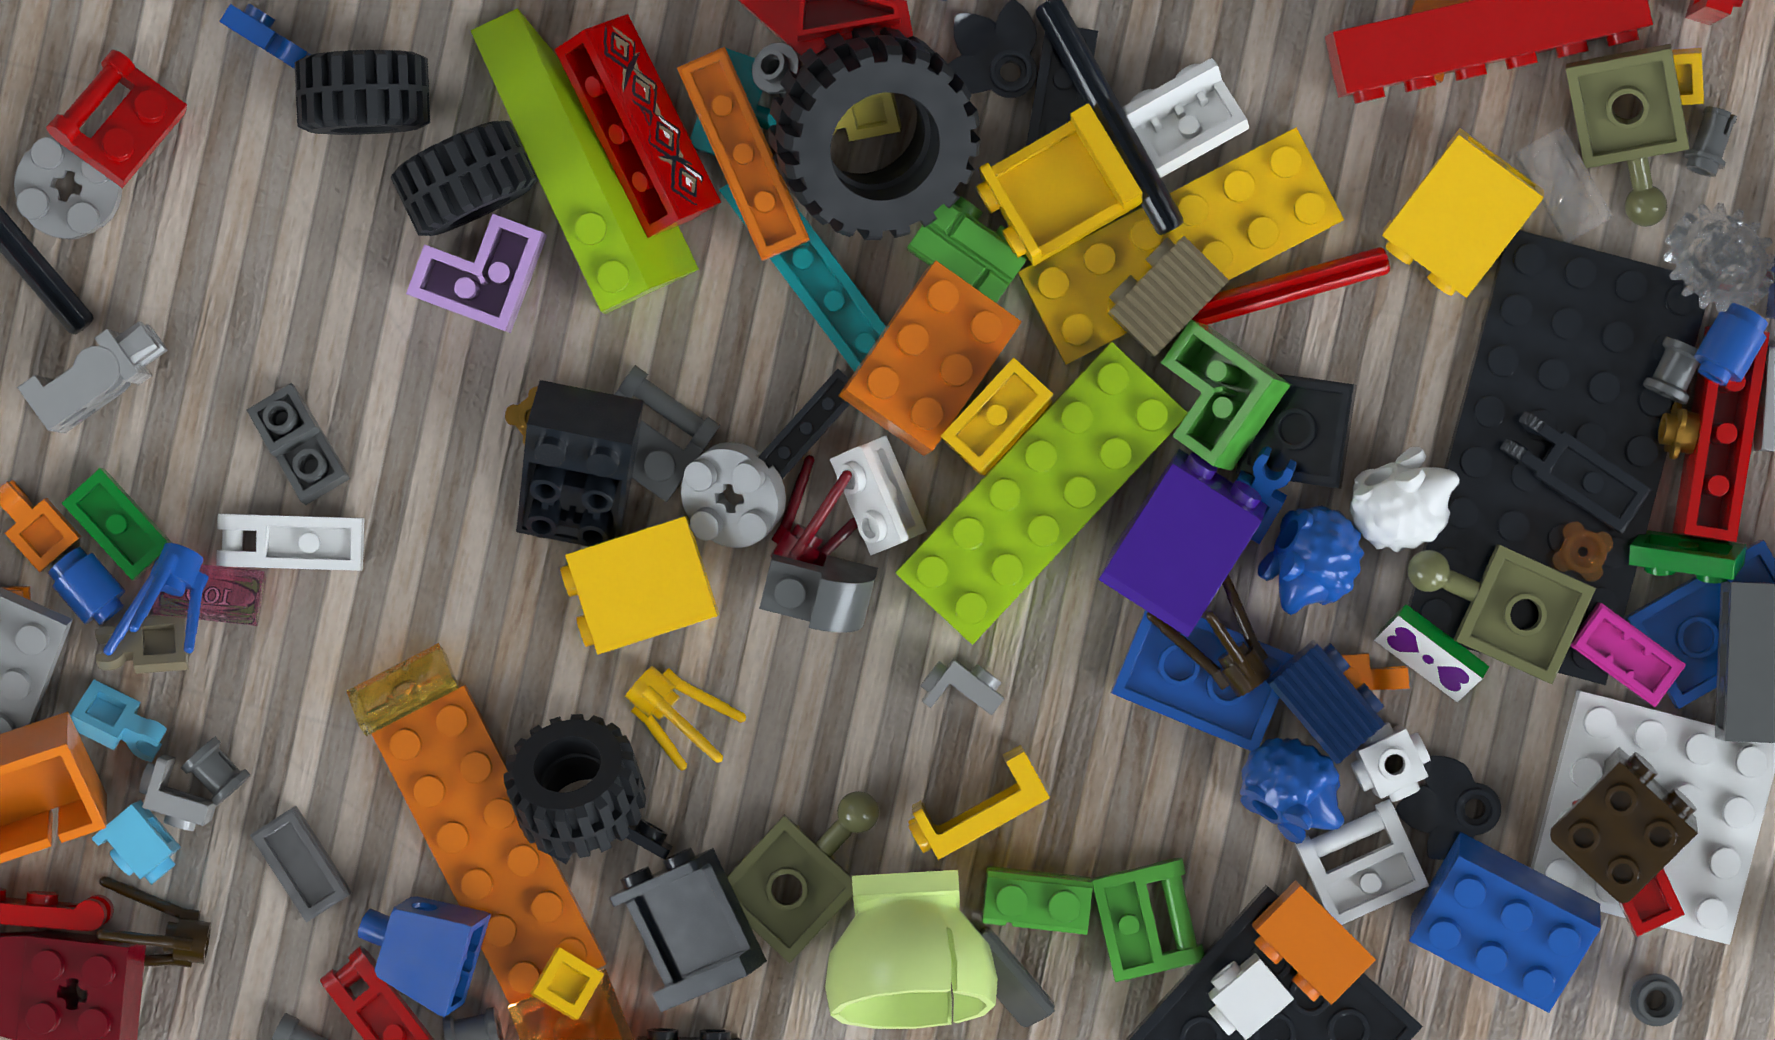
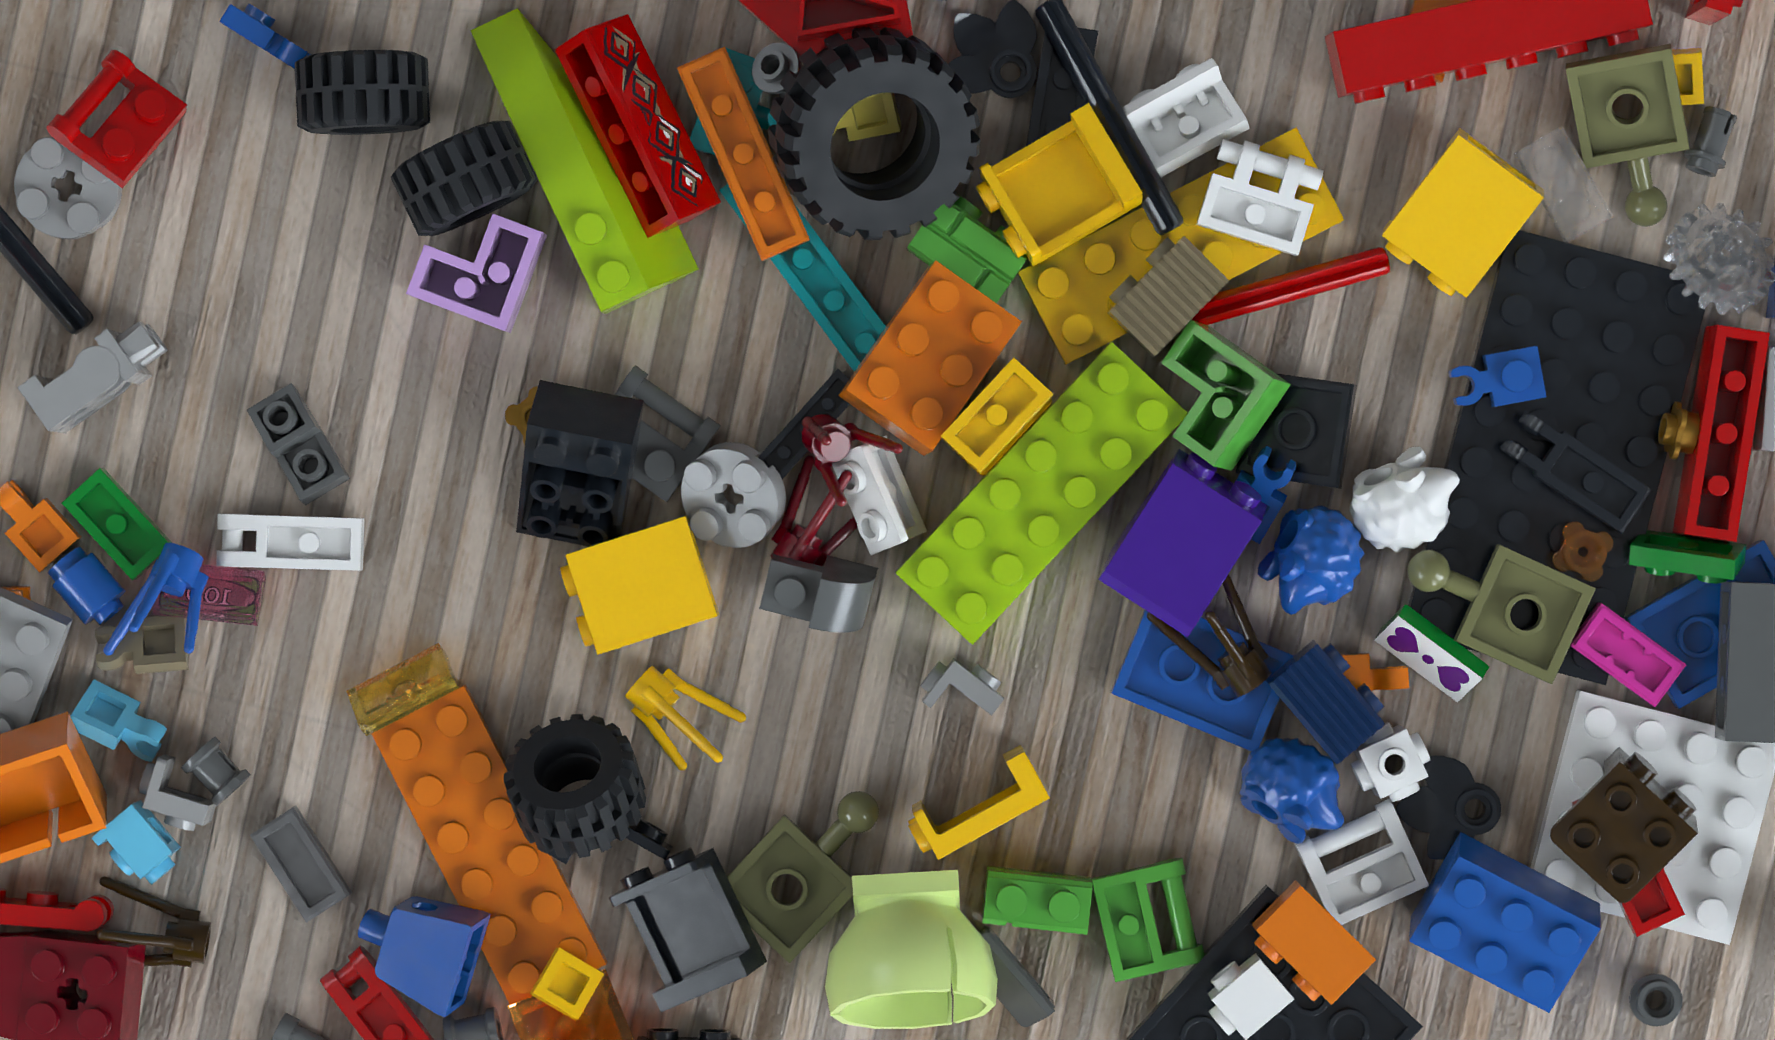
(832, 442): none -> dark red plant
(1254, 212): none -> white plate
(1507, 377): none -> blue plate
(1674, 371): dark grey bush -> none
(1731, 344): blue brick -> none

